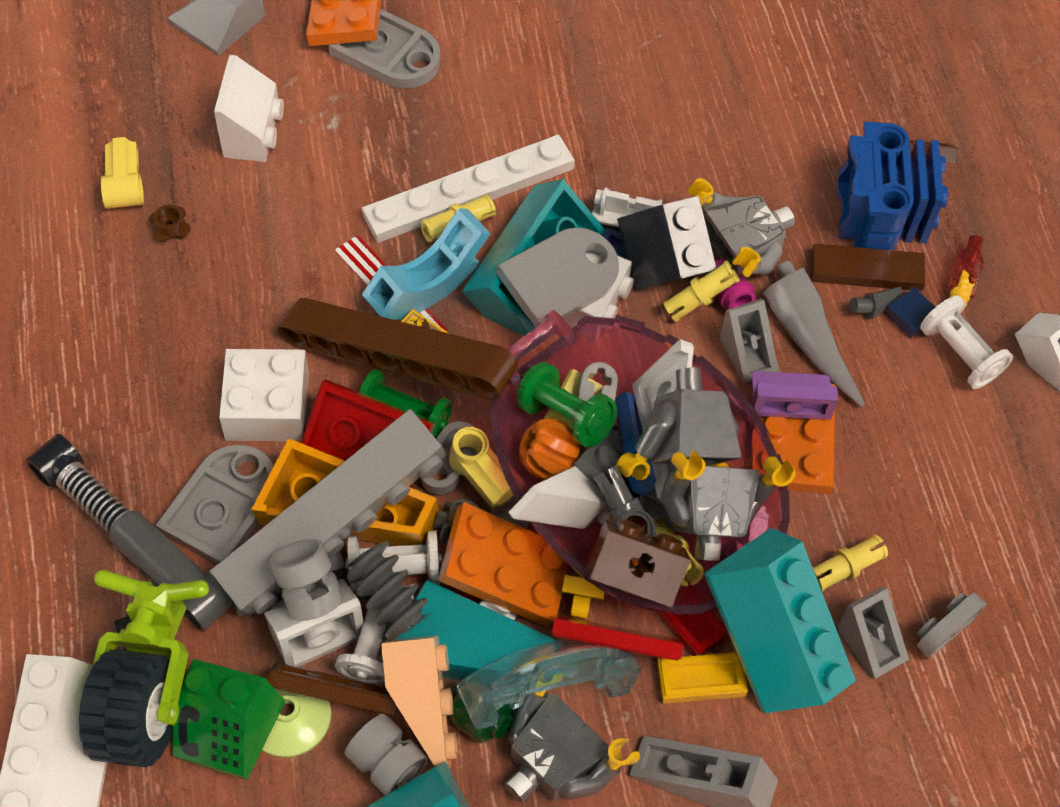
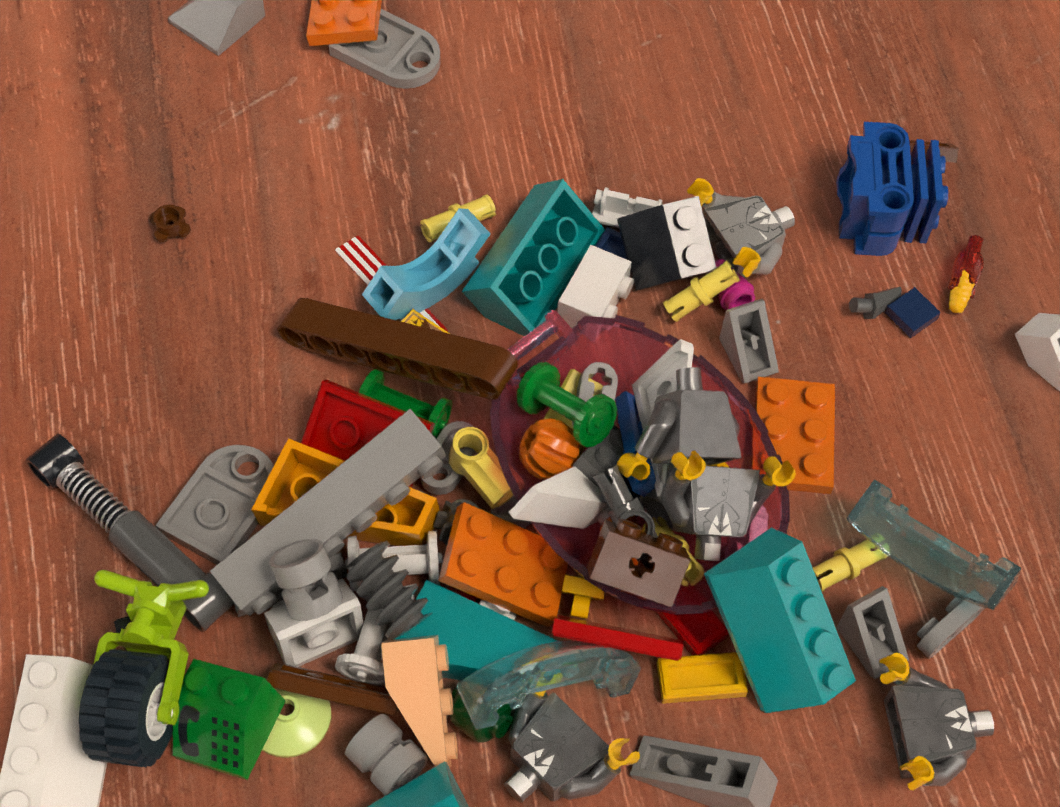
(122, 180): light yellow piece -> none
(247, 112): white slope -> none
(264, 395): white brick -> none
(494, 177): white plate -> none
(559, 274): light grey tile -> none
(793, 395): medium lavender panel -> none
(803, 317): light grey piece -> none
(868, 267): reddish brown tile -> none
(929, 553): none -> clear light blue windscreen
(930, 725): none -> flat silver torso
(966, 342): white hose -> none

